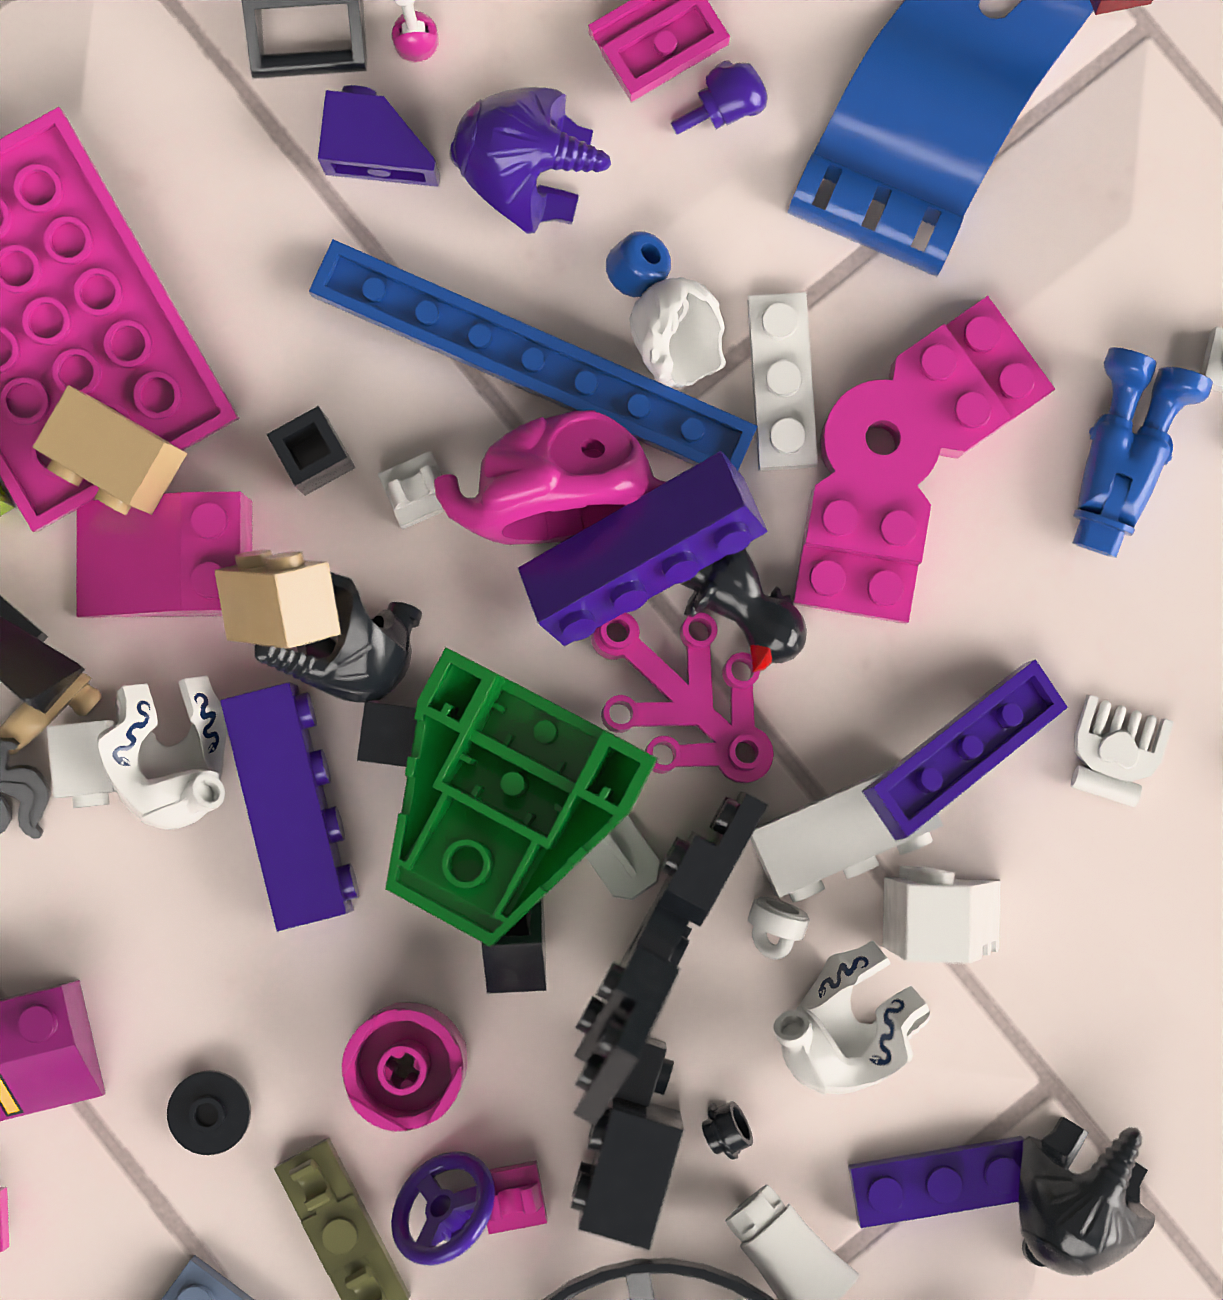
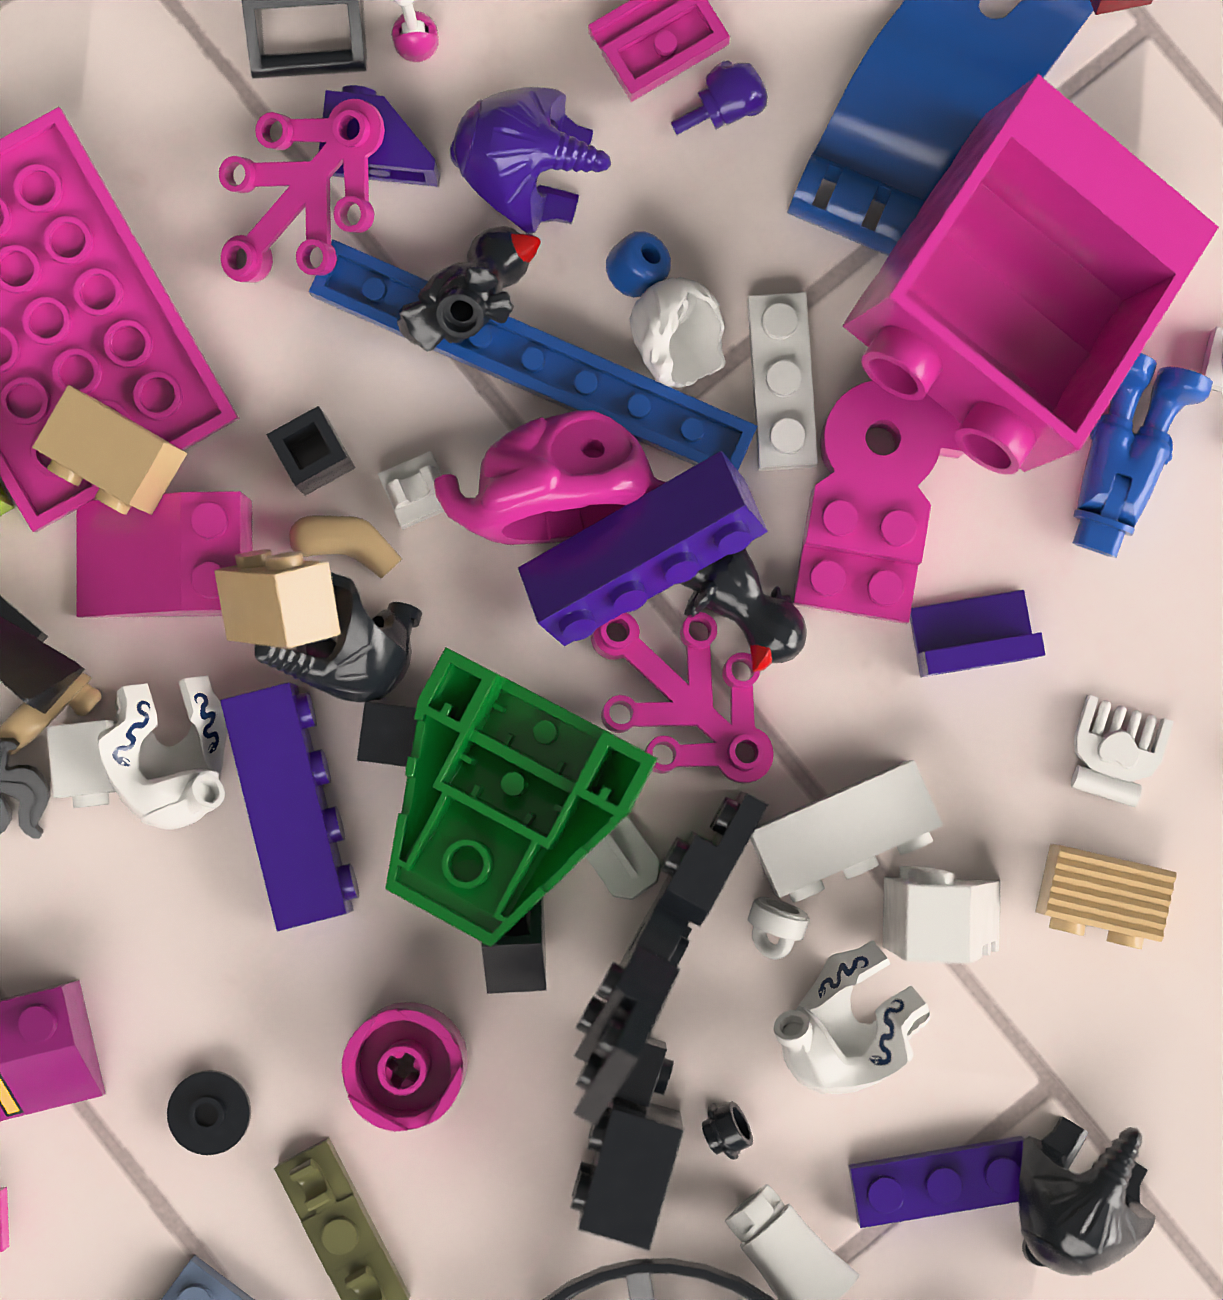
(307, 187): none -> dark pink plant
(344, 536): none -> tan arm
(450, 1216): dark purple piece -> none
(469, 294): none -> black animal
(517, 1198): dark pink tile -> none
(964, 750): dark purple plate -> none
(974, 634): none -> dark purple panel
(1029, 281): none -> dark pink brick
(1106, 894): none -> tan brick

